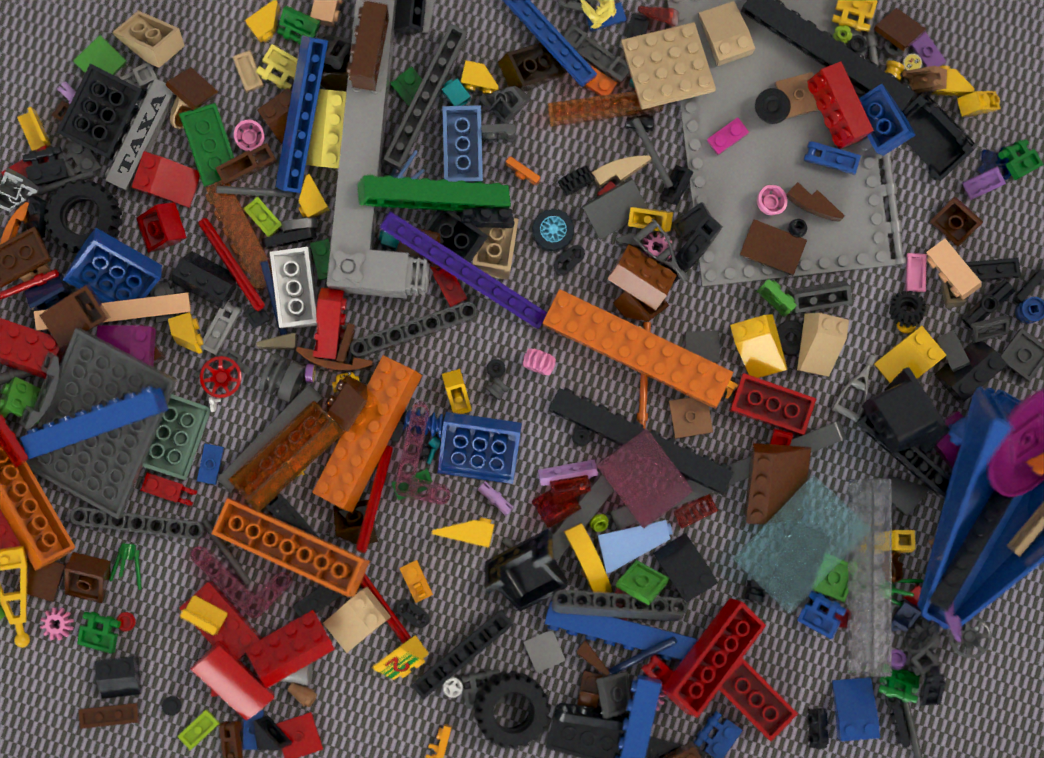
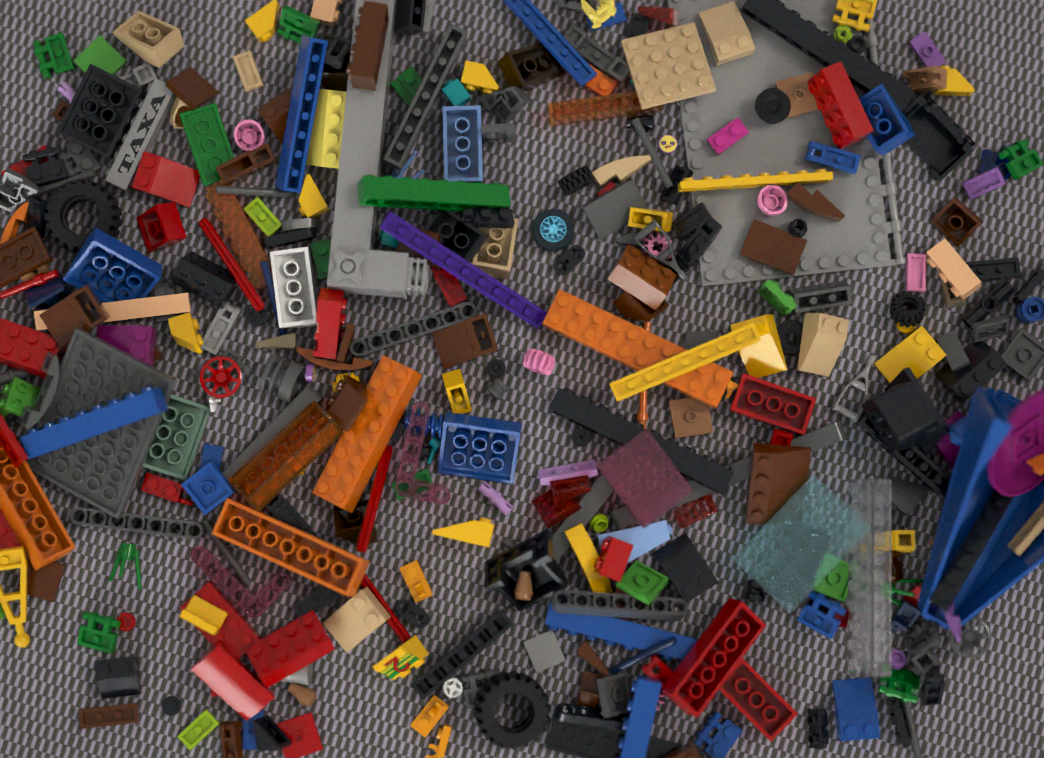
(33, 129): yellow panel -> none
(54, 631): bright pink gear -> none
(59, 54): none -> green plate
(87, 577): reddish brown slope -> none
(208, 487): none -> blue plate
(282, 62): light yellow plate -> none
(429, 716): none -> light orange plate
(465, 341): none -> reddish brown slope
(522, 171): orange plate -> none
(524, 586): none -> medium nougat cone
(613, 558): none -> red brick
(667, 144): none -> tile
(685, 362): none -> yellow plate
(762, 180): none -> yellow plate
(889, 50): dark grey wheel -> none
(894, 68): yellow wheel -> none
(900, 29): reddish brown tile -> none
(912, 62): light yellow tile -> none
(978, 103): yellow slope -> none

